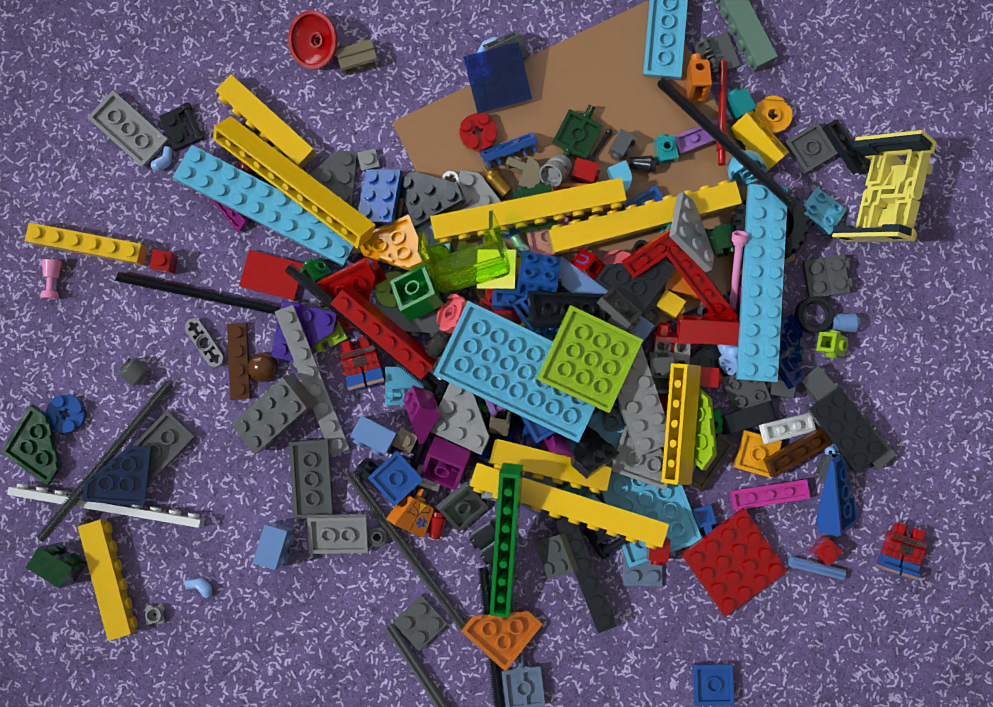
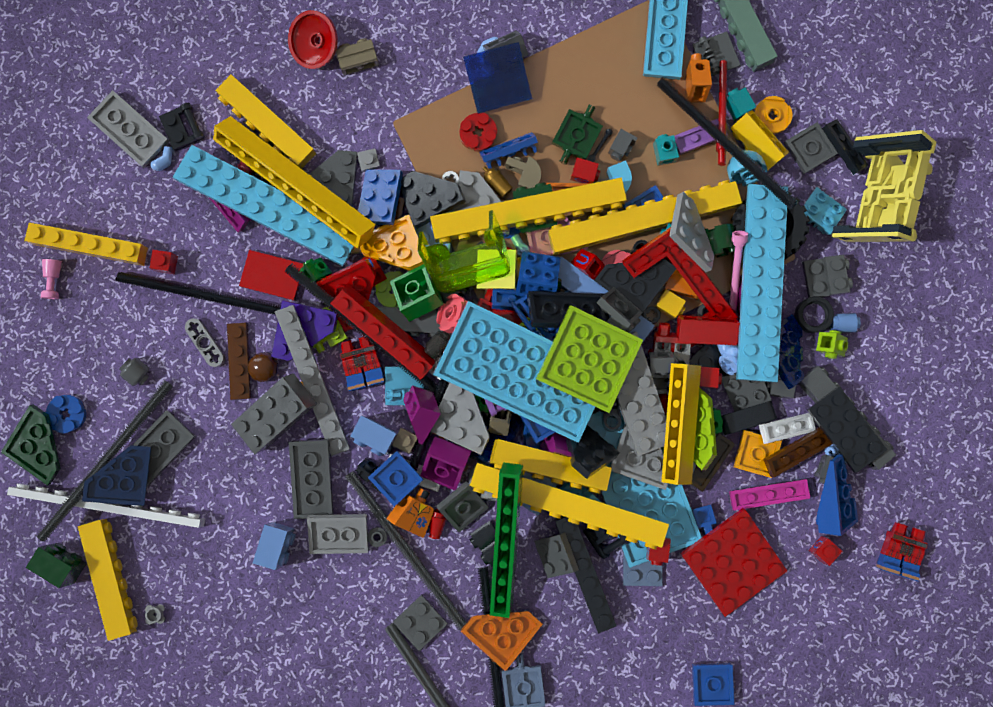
(201, 585): light blue arm -> none
(555, 170): light grey wheel -> none
(643, 163): black cone -> none
(817, 568): medium blue axle -> none

